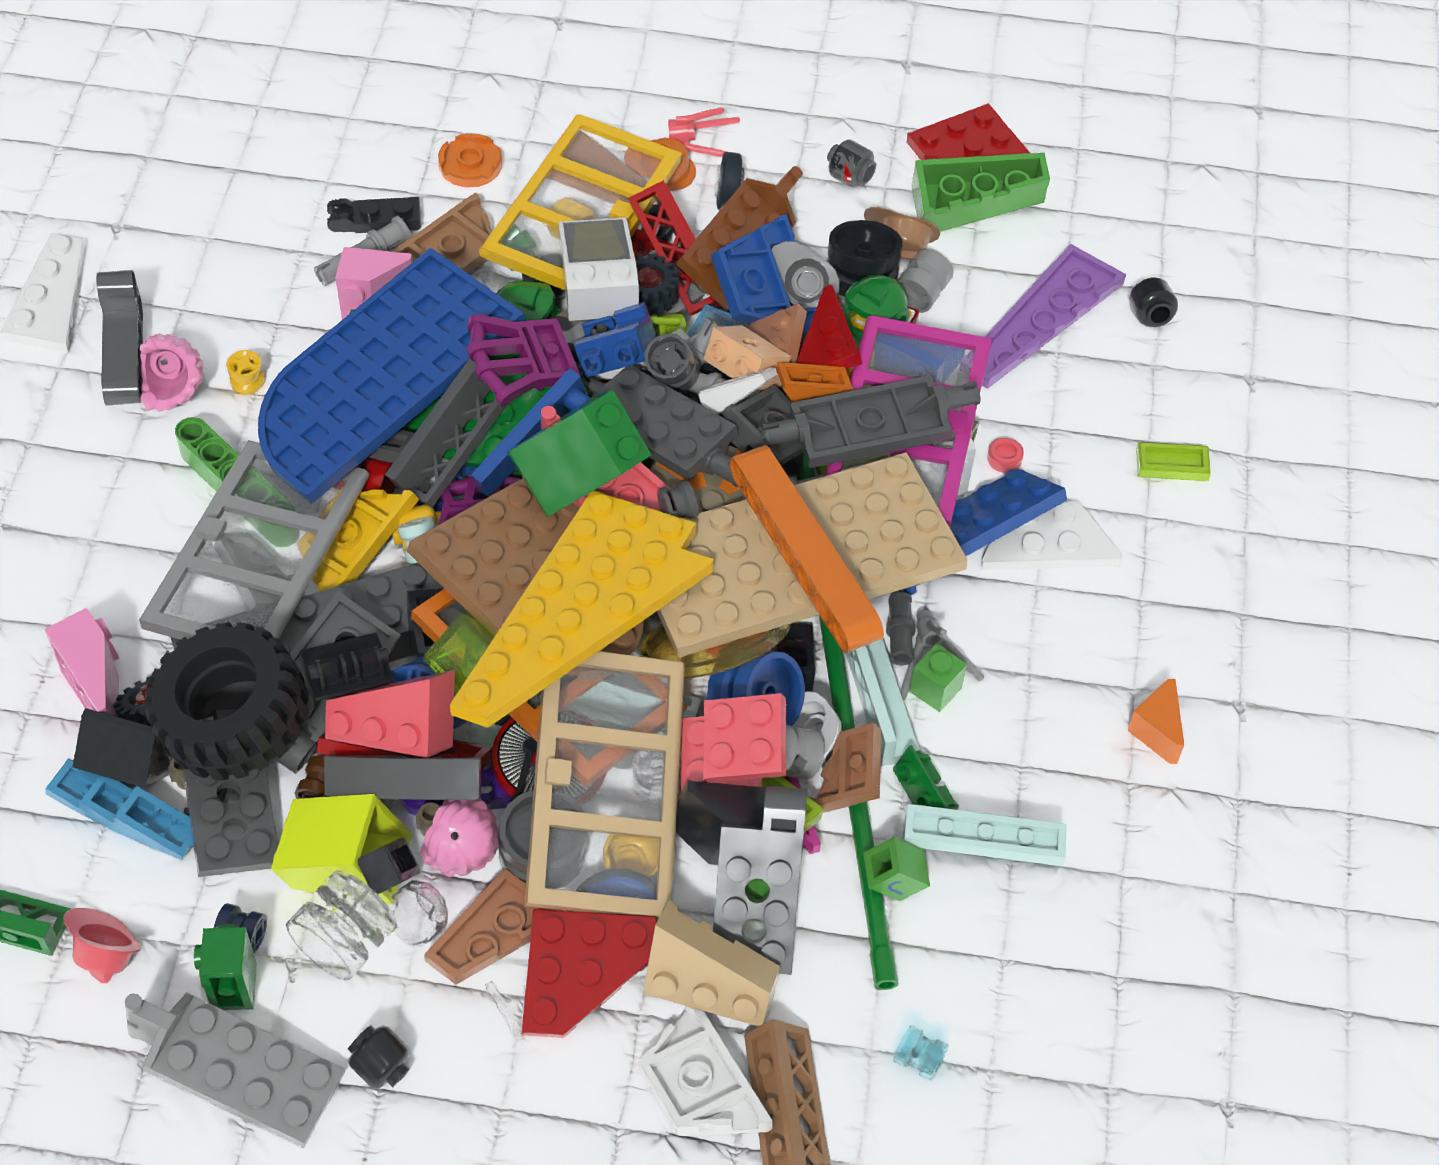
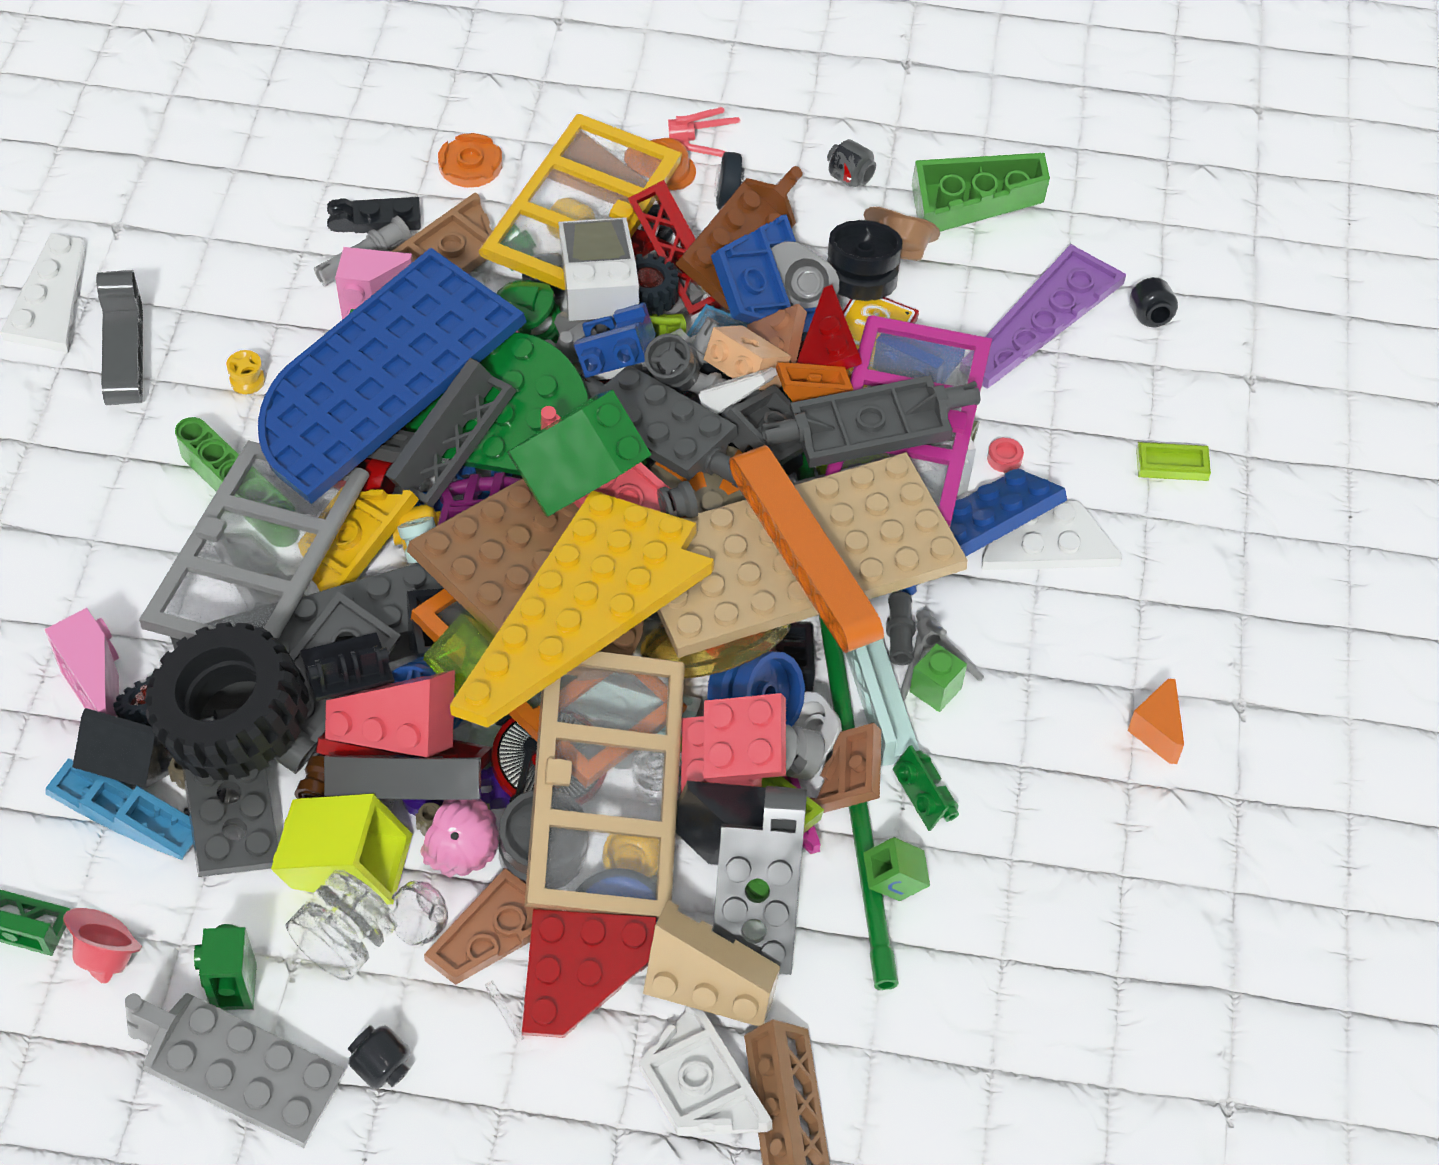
(170, 382): bright pink hair -> none
(254, 922): dark blue wheel -> none
(389, 865): black slope -> none
(541, 348): magenta plate -> none
(563, 396): blue piece -> none
(877, 297): green helmet -> none
(921, 1052): clear light blue wheel -> none
(925, 279): light grey wheel -> none
(966, 135): red plate -> none
(985, 834): light aqua fence -> none

